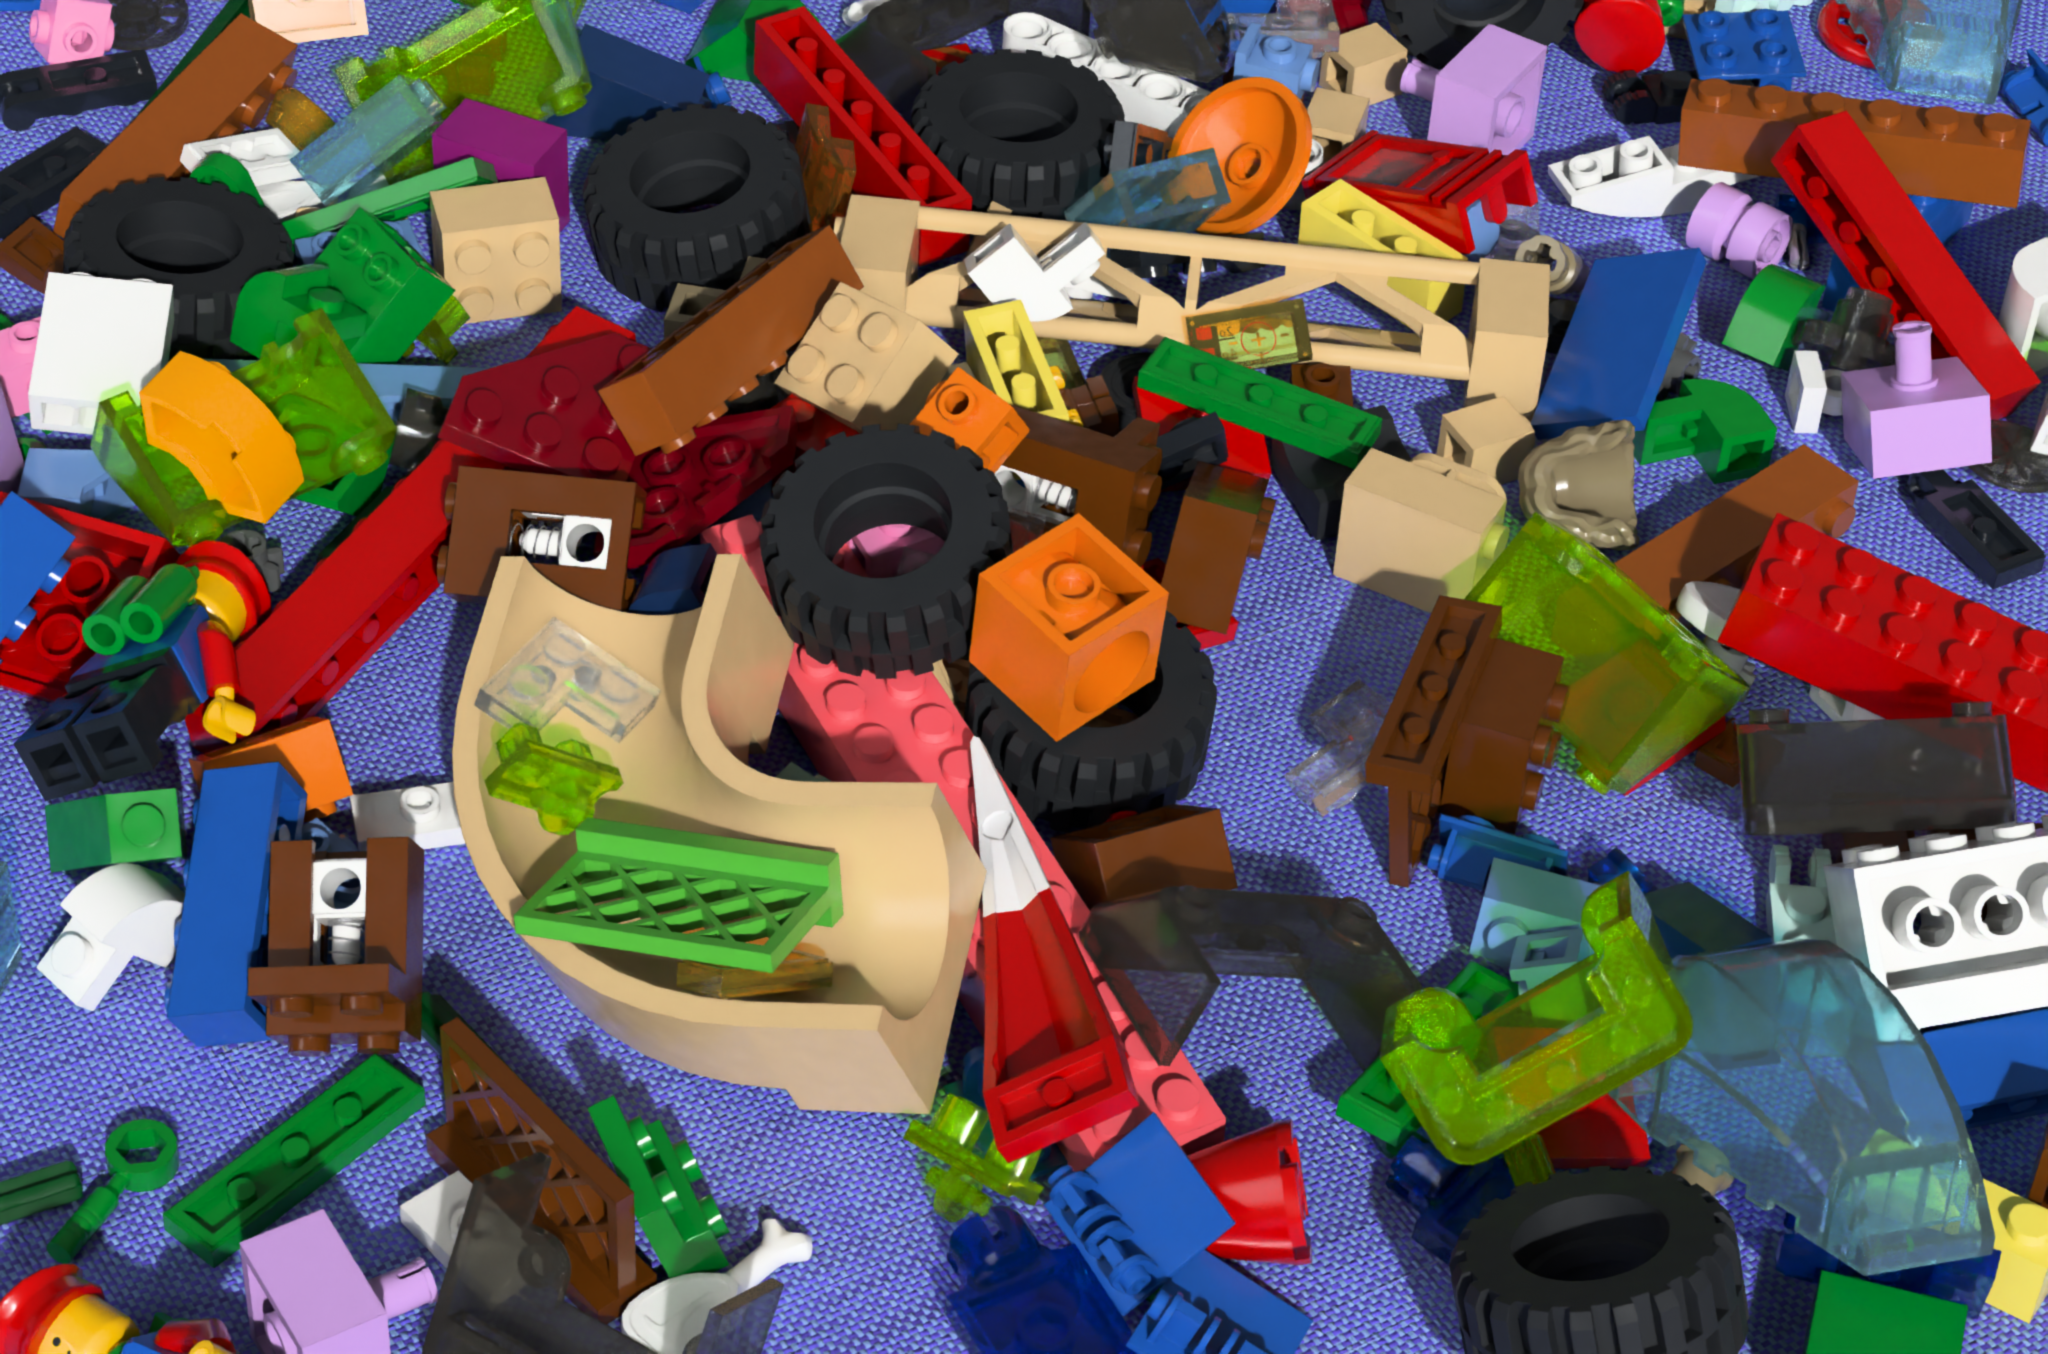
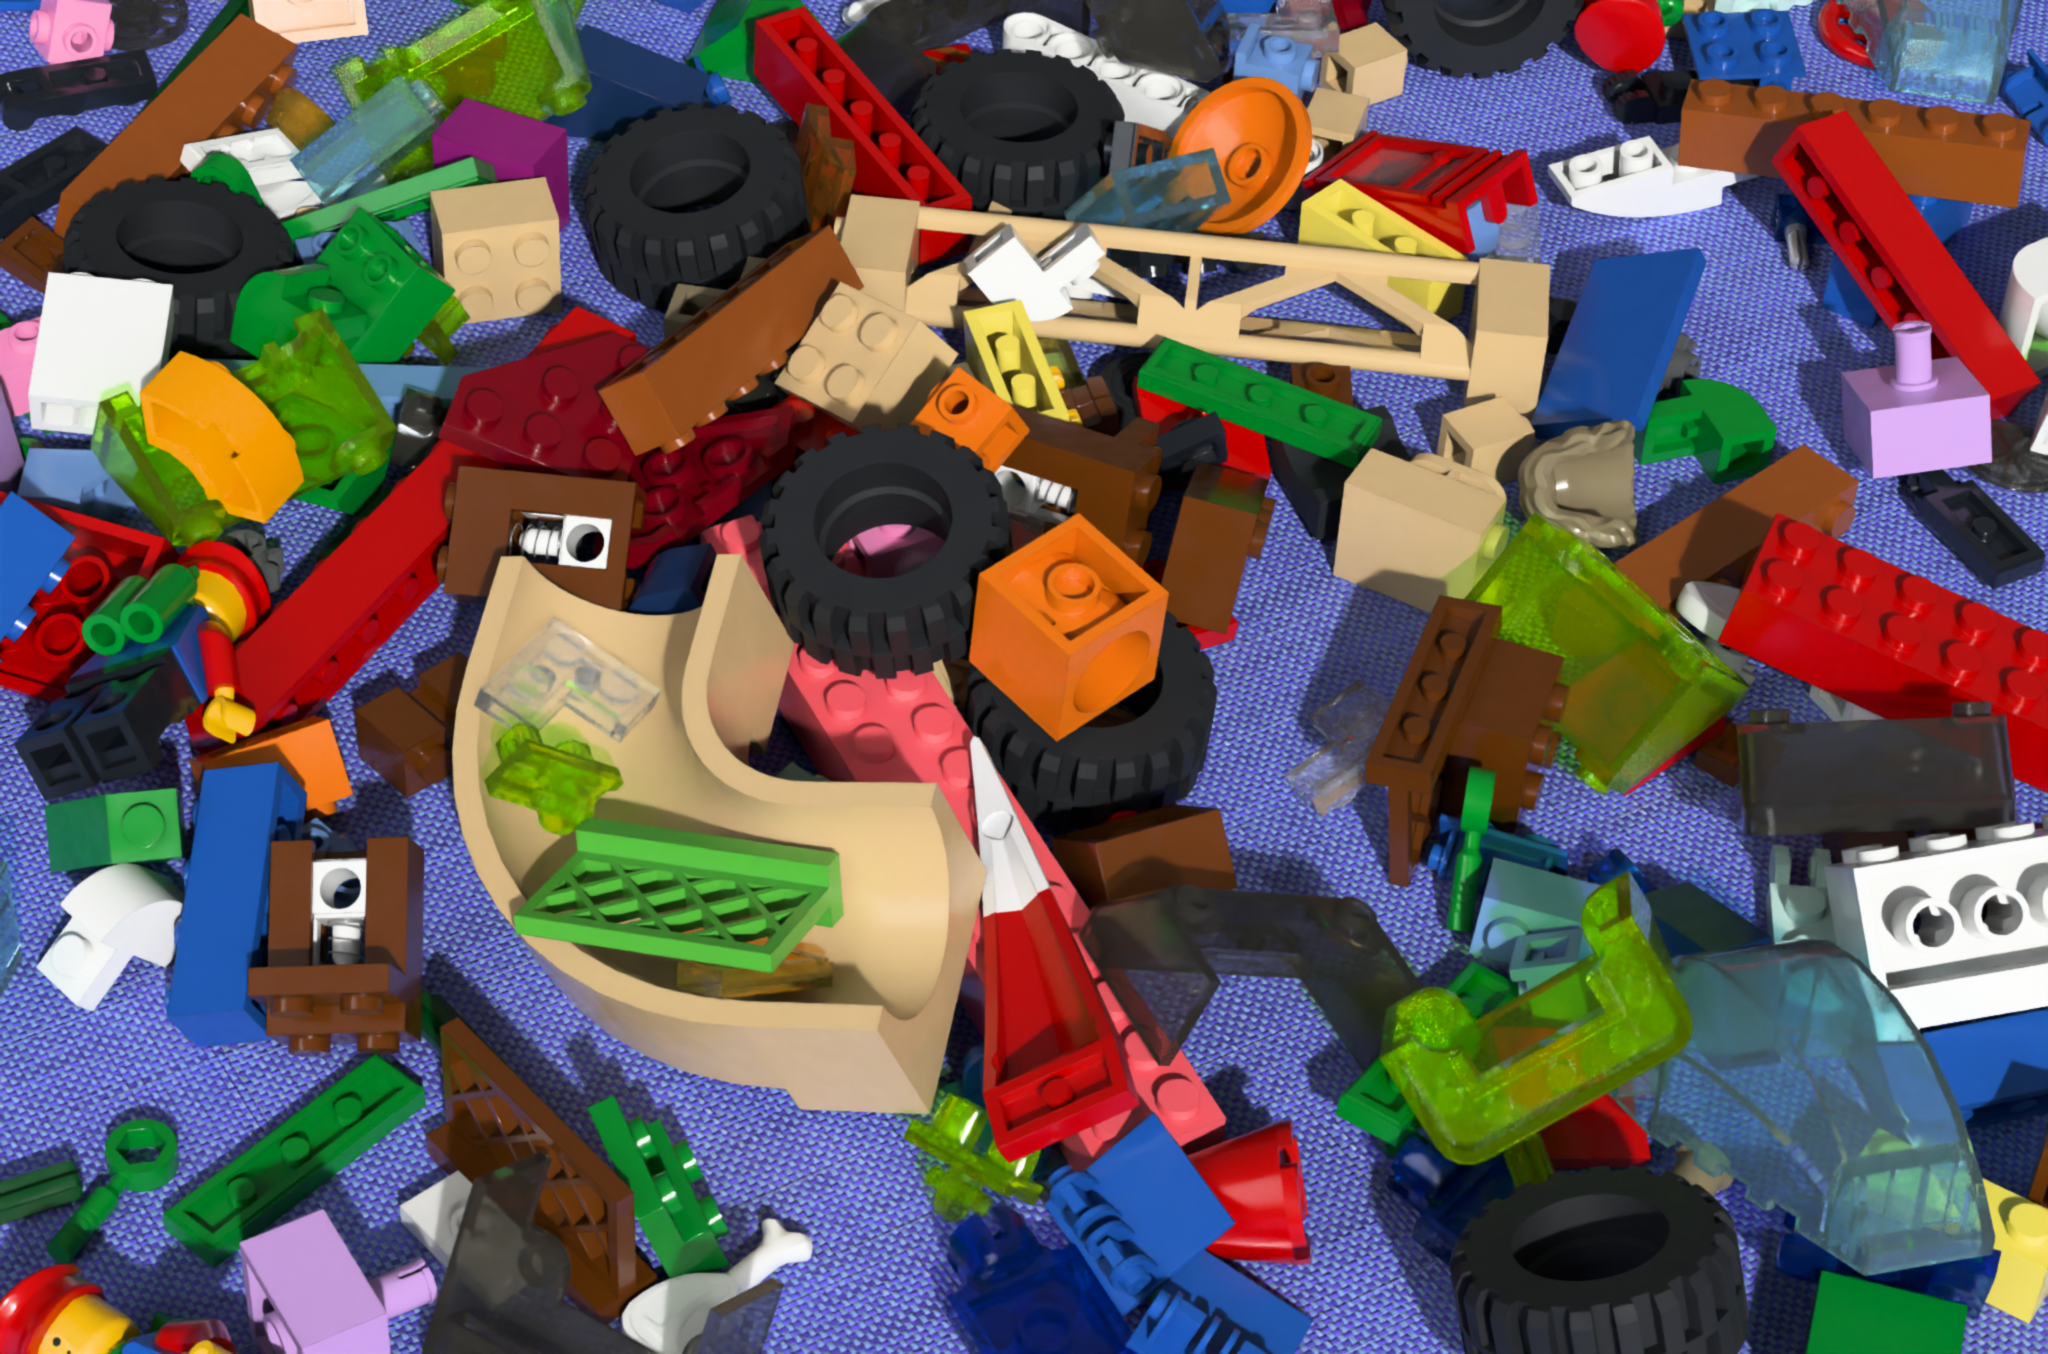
(413, 733): none -> reddish brown brick
(420, 812): white plate -> none
(1254, 335): clear yellow tile -> none
(1469, 860): none -> green piece
(1484, 92): lavender brick -> none
(1570, 268): dark tan piece -> none
(1735, 229): lavender wheel -> none
(1770, 315): green brick -> none
(1812, 392): white tile -> none
(1854, 336): clear smoke plant -> none

